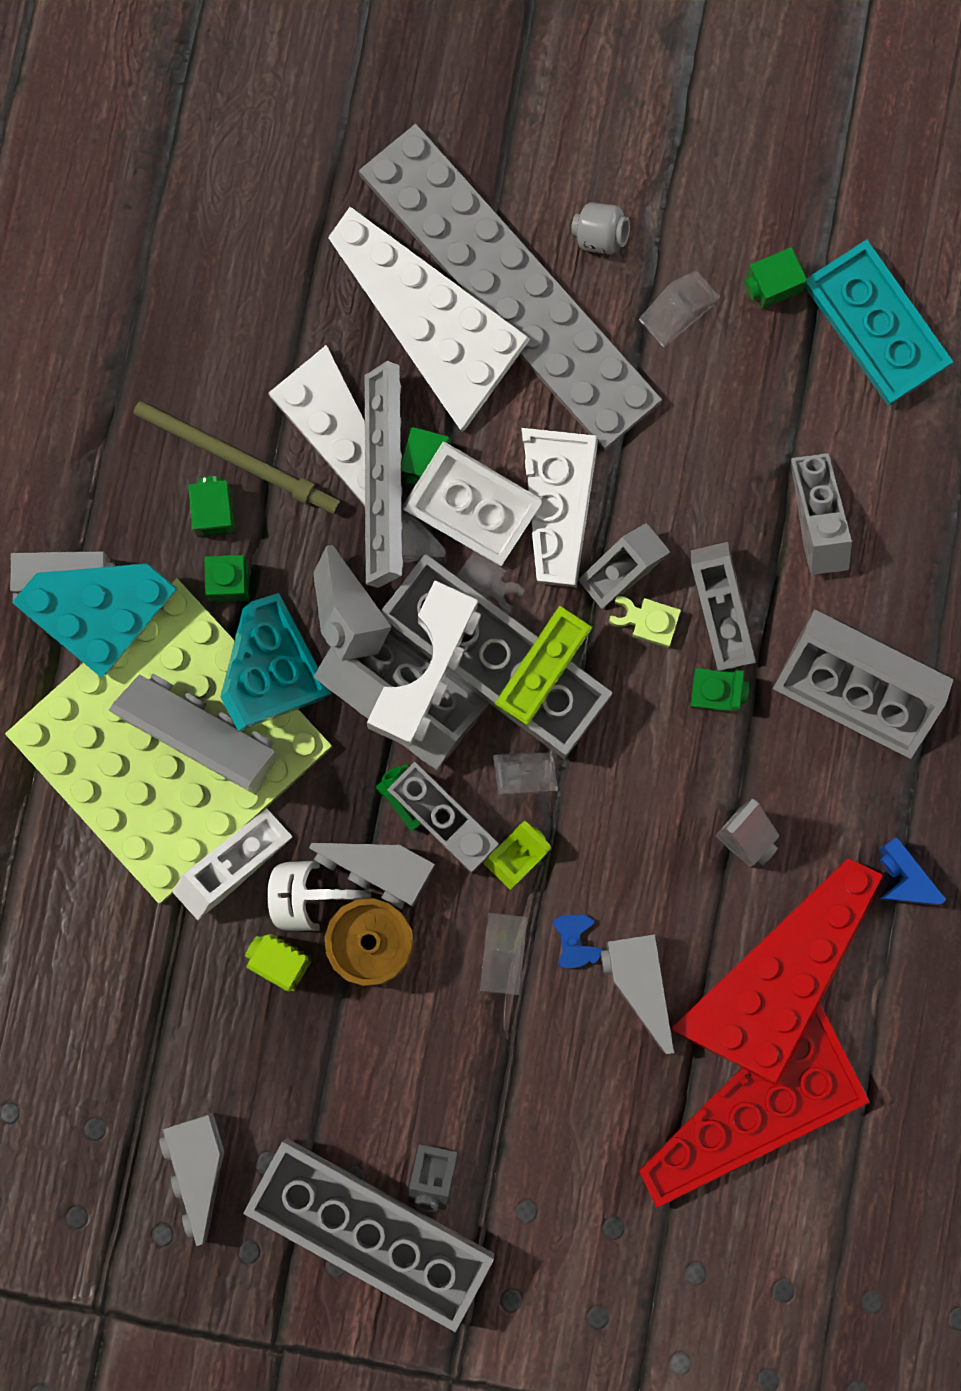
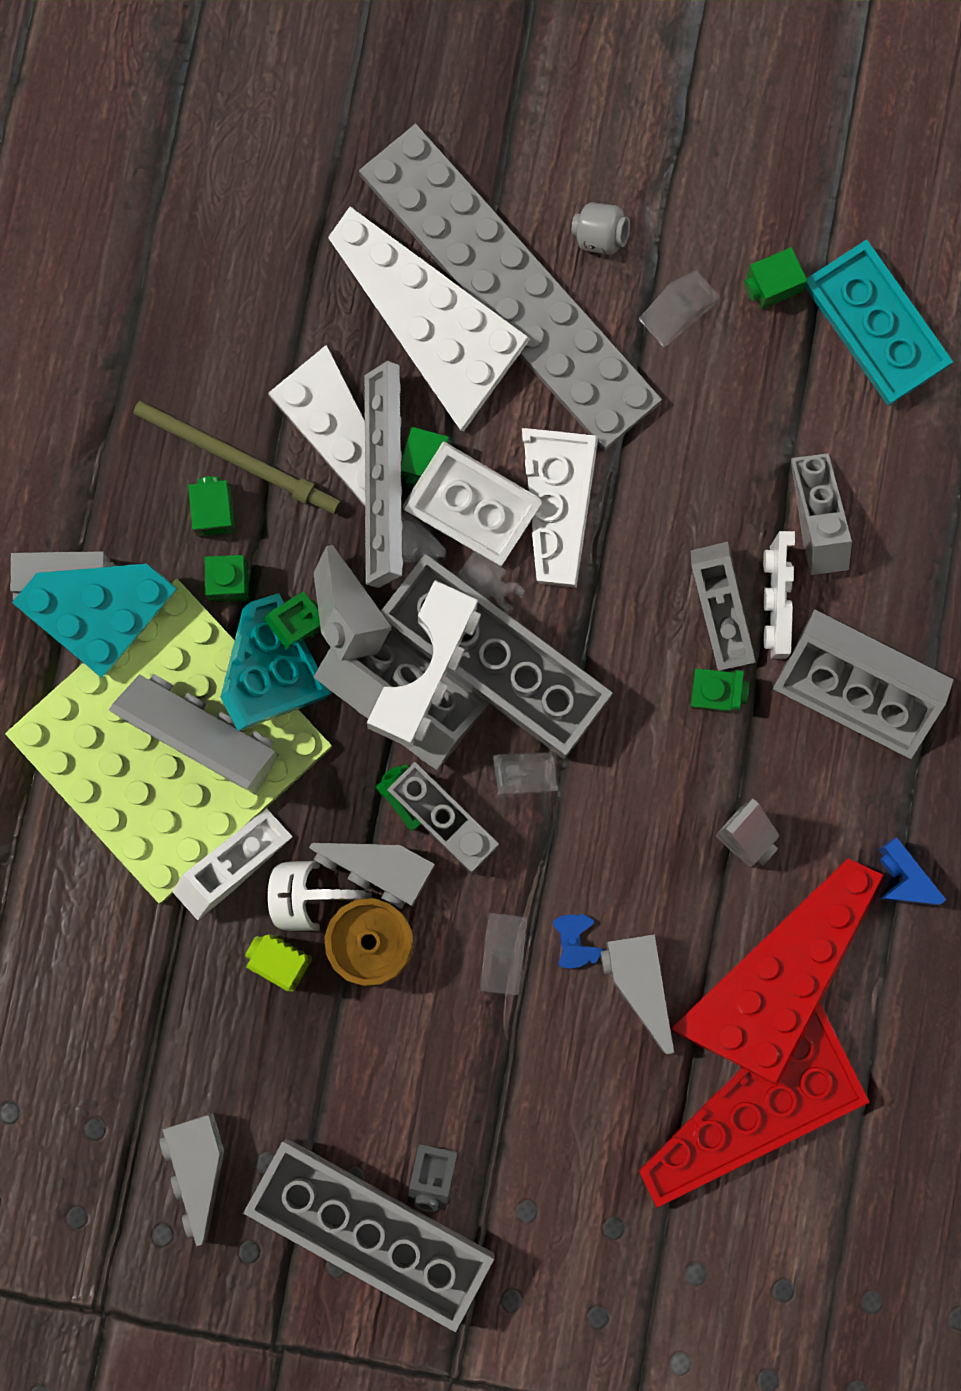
(295, 620): none -> green bracket
(518, 854): lime bracket -> none
(543, 666): lime tile -> none
(624, 565): light grey slope -> none
(652, 622): yellowish green plate -> none
(779, 634): none -> white wing

